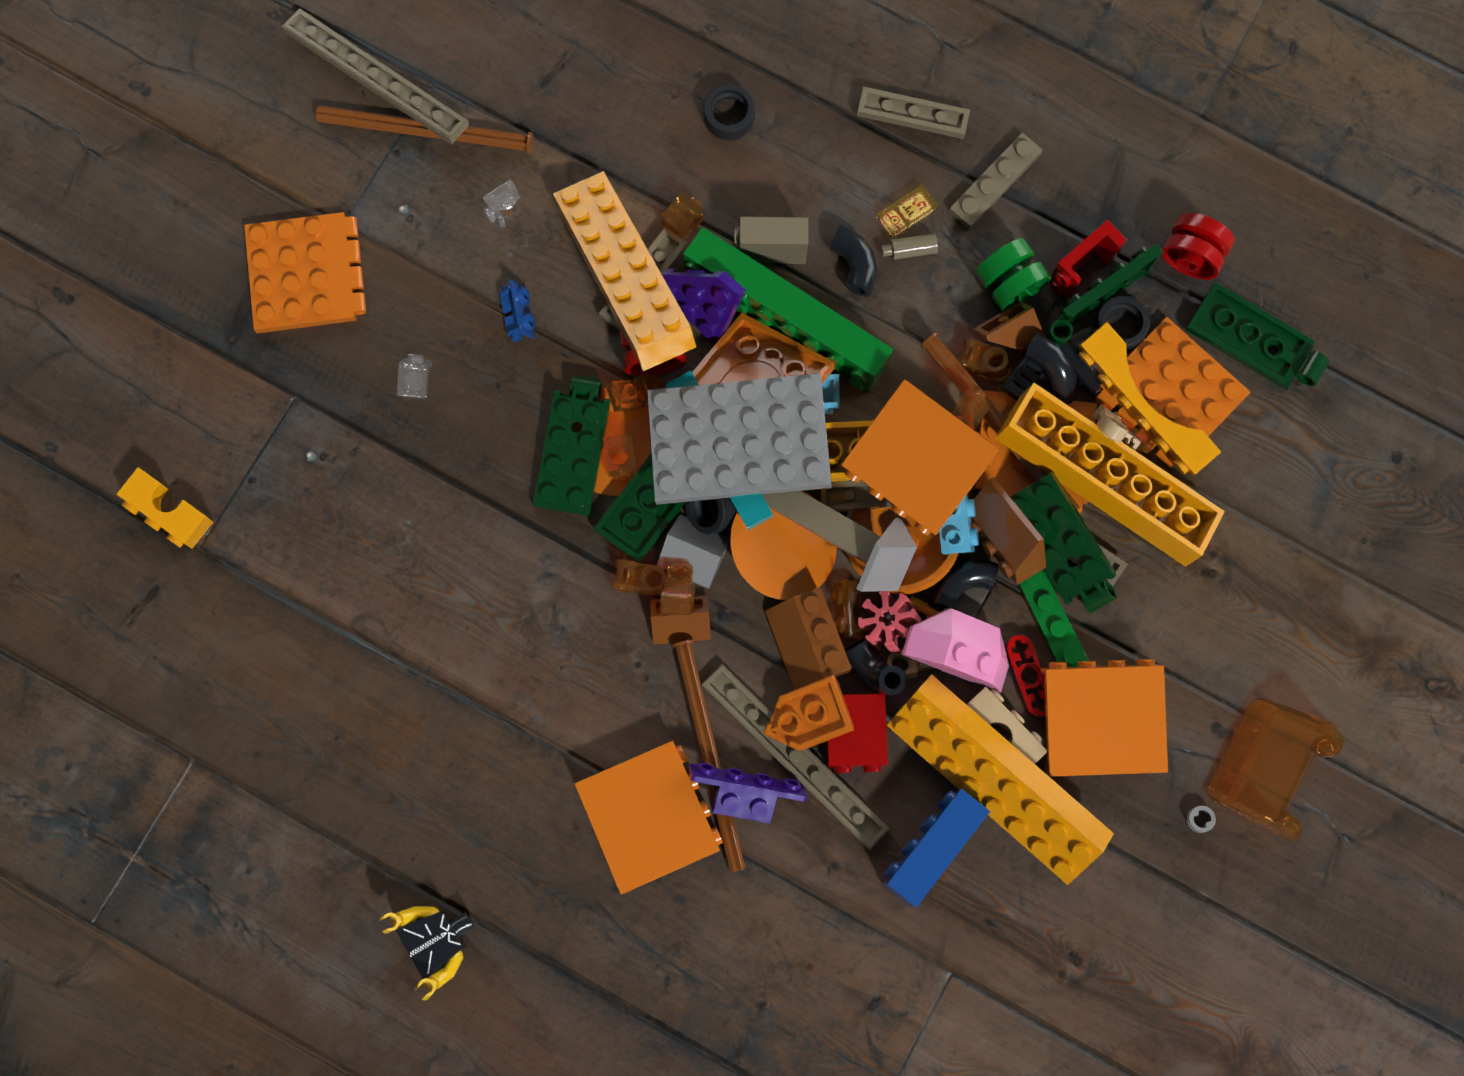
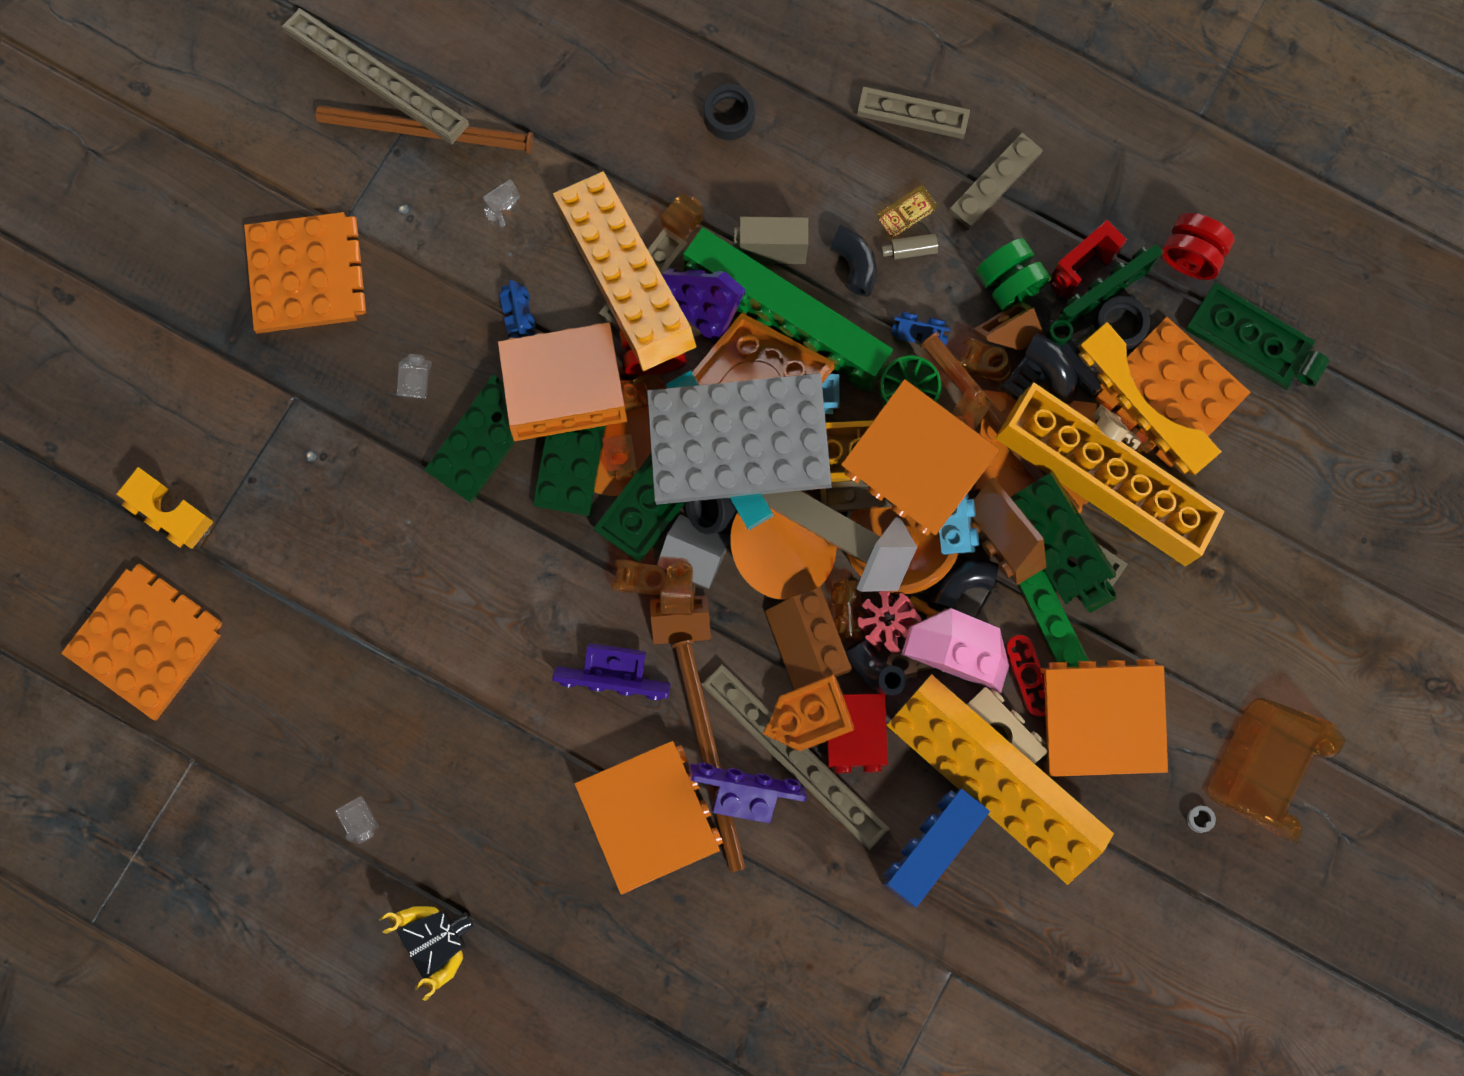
(144, 640): none -> orange hinge
(357, 820): none -> clear bracket
(475, 444): none -> dark green hinge
(561, 381): none -> orange panel
(613, 670): none -> dark purple bracket
(910, 326): none -> blue hinge
(914, 370): none -> green wheel

